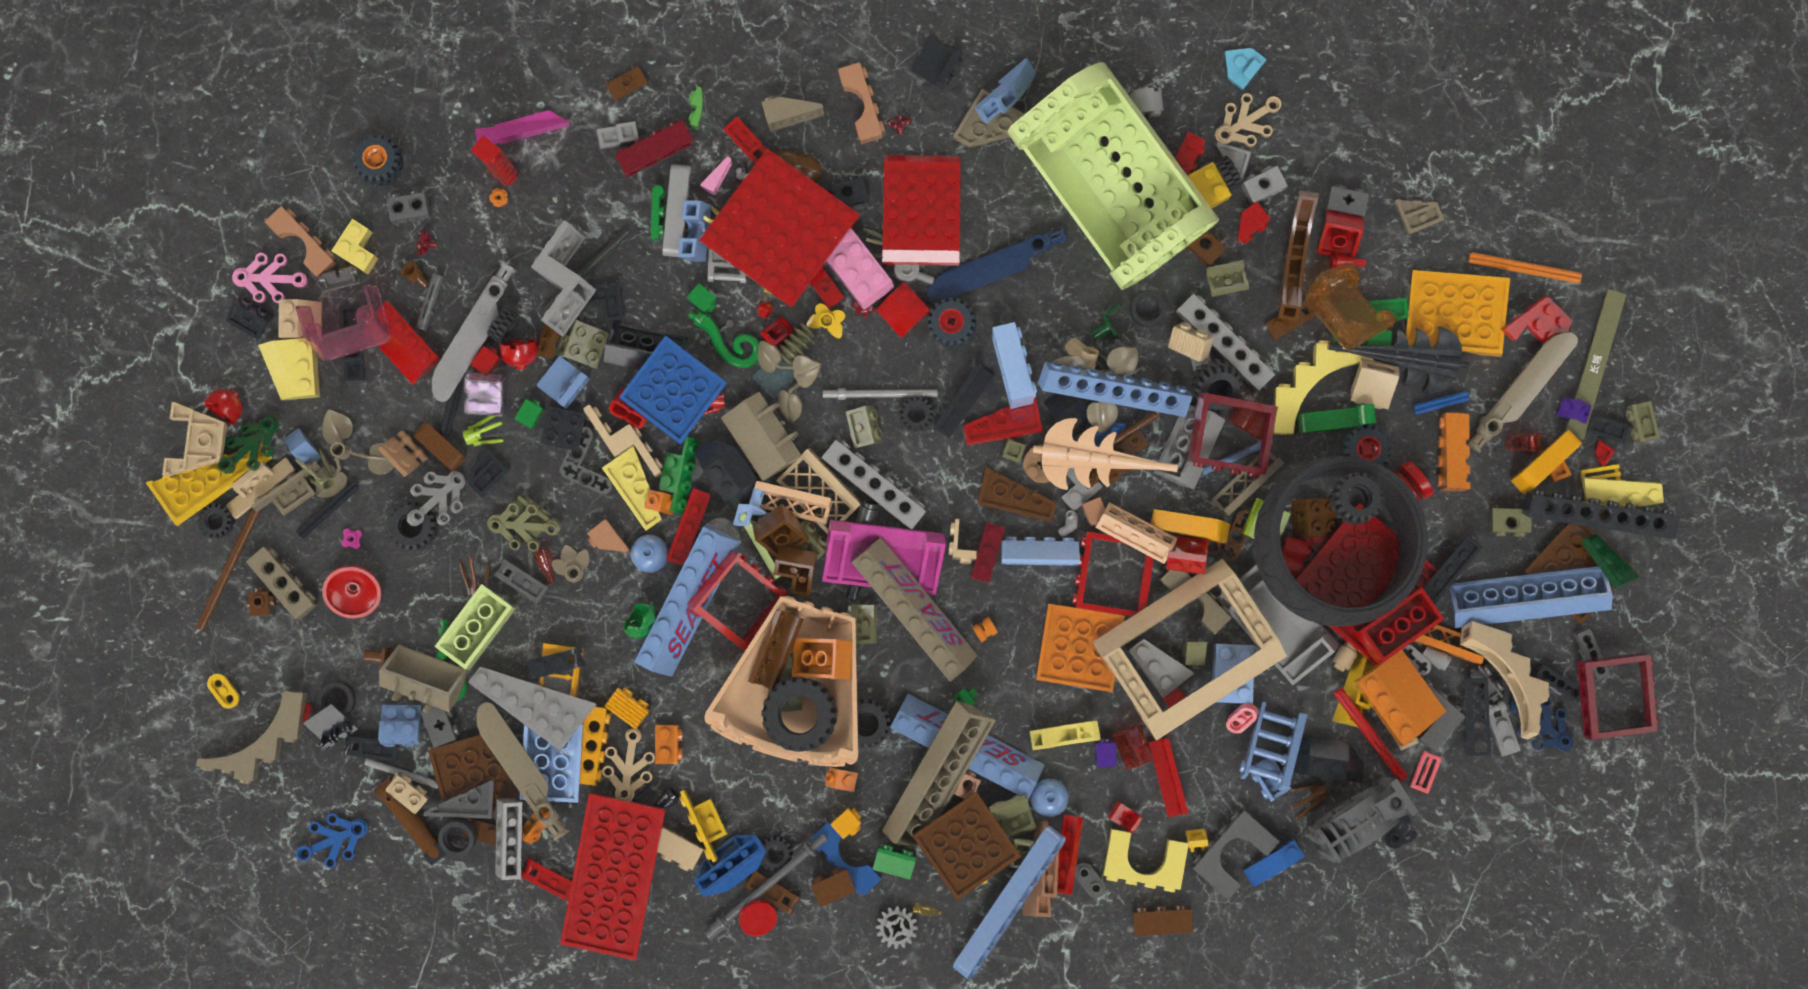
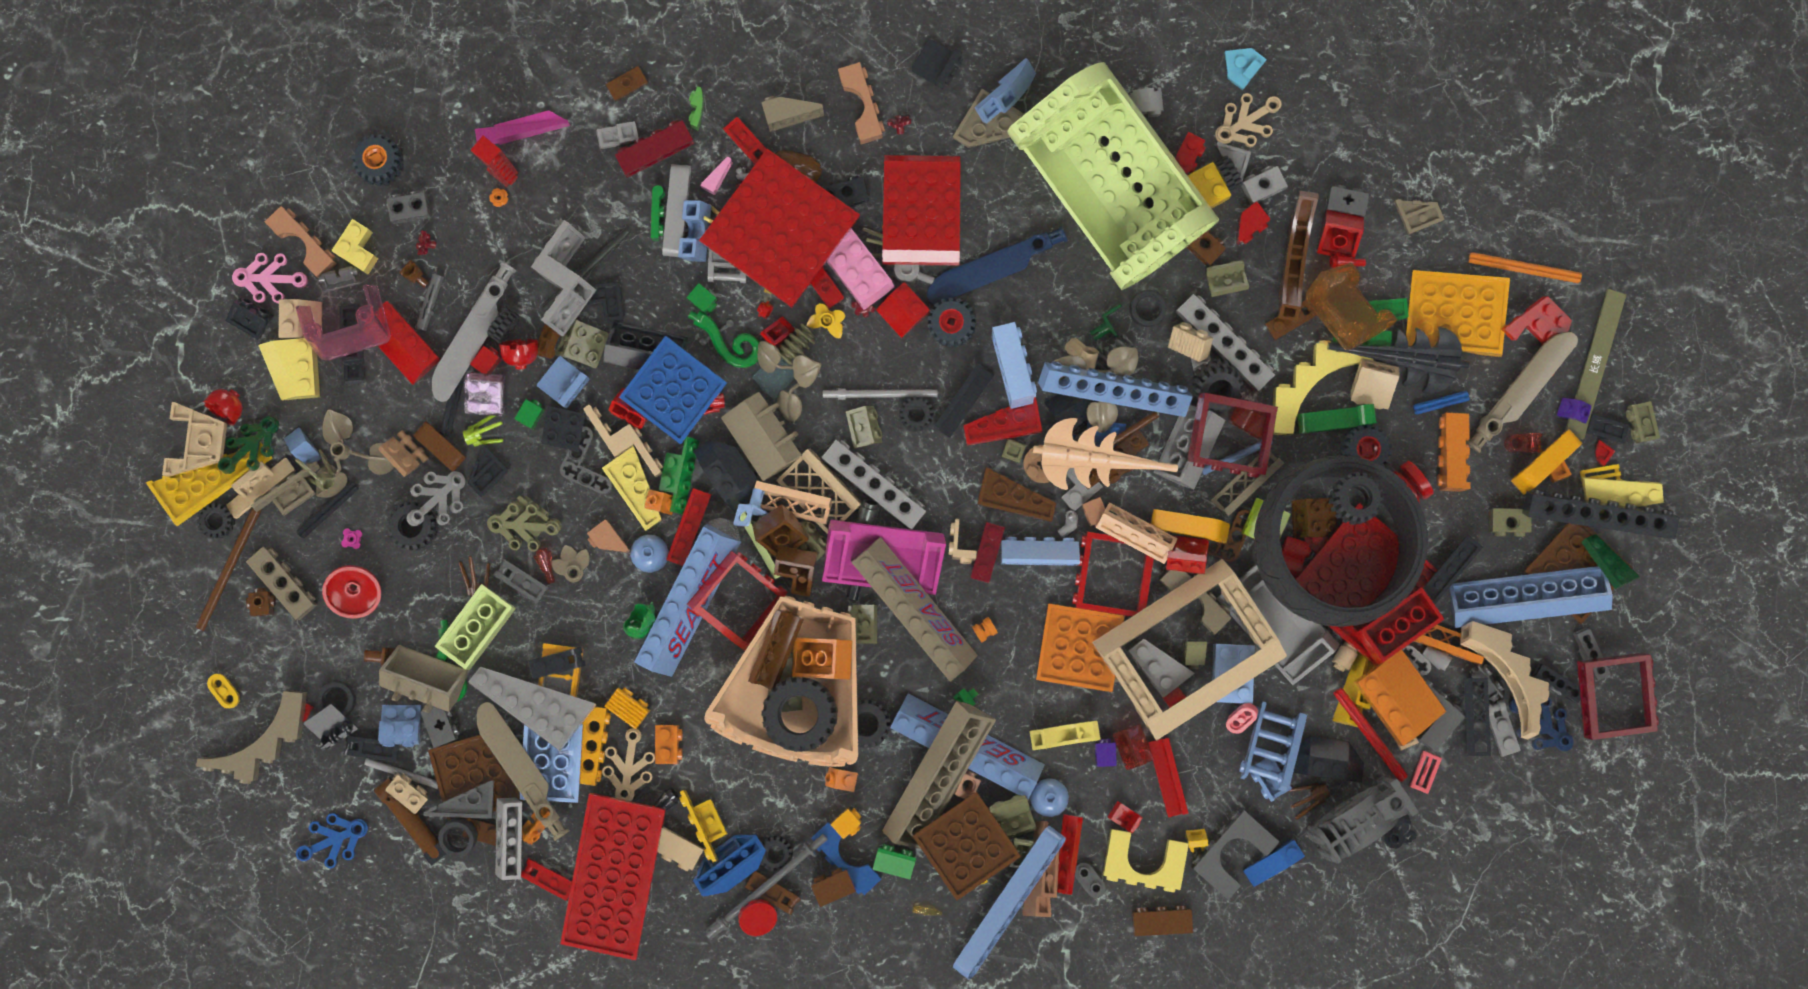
(888, 923): light grey gear -> none

